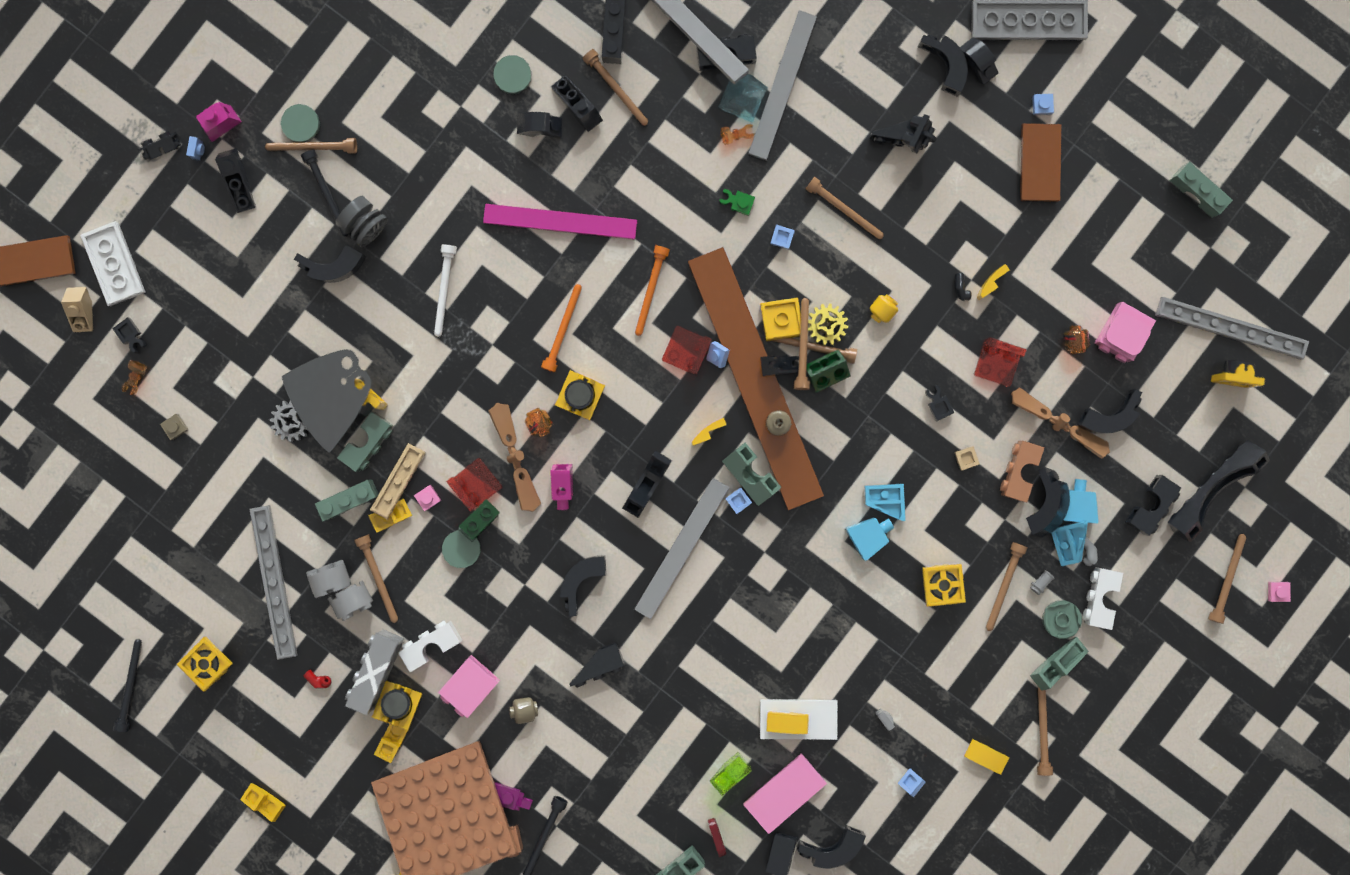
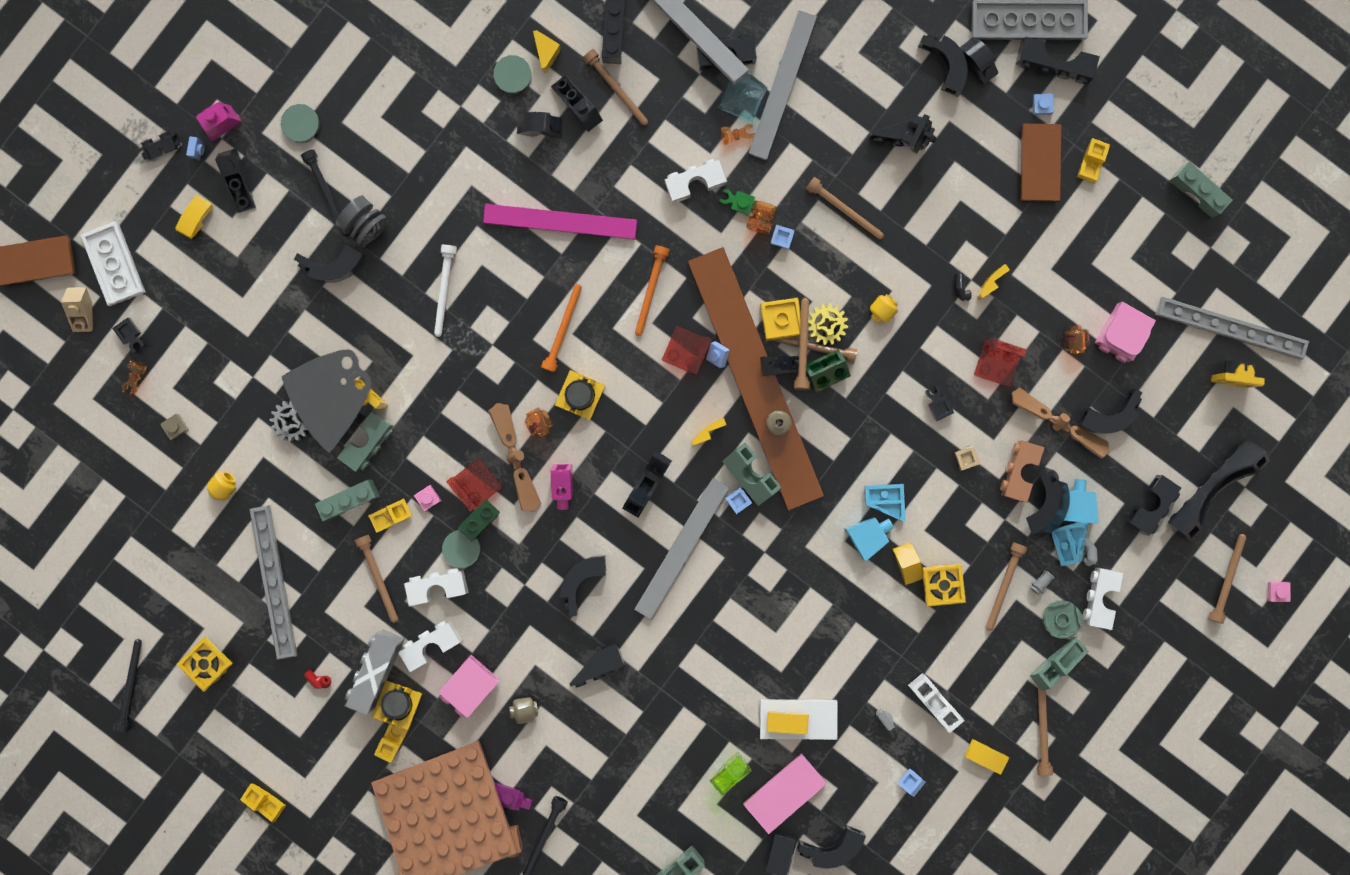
(192, 217): none -> yellow slope
(221, 485): none -> yellow head
(328, 578): light grey brick -> none
(348, 145): medium nougat piece -> none
(350, 600): light grey brick -> none
(397, 481): tan tile -> none
(419, 589): none -> white arch
(547, 50): none -> yellow slope
(710, 173): none -> white arch
(717, 837): dark red tile -> none
(762, 217): none -> clear orange wheel
(908, 563): none -> yellow slope
(936, 703): none -> white arch
(1034, 55): none -> black arch
(1093, 160): none -> yellow slope

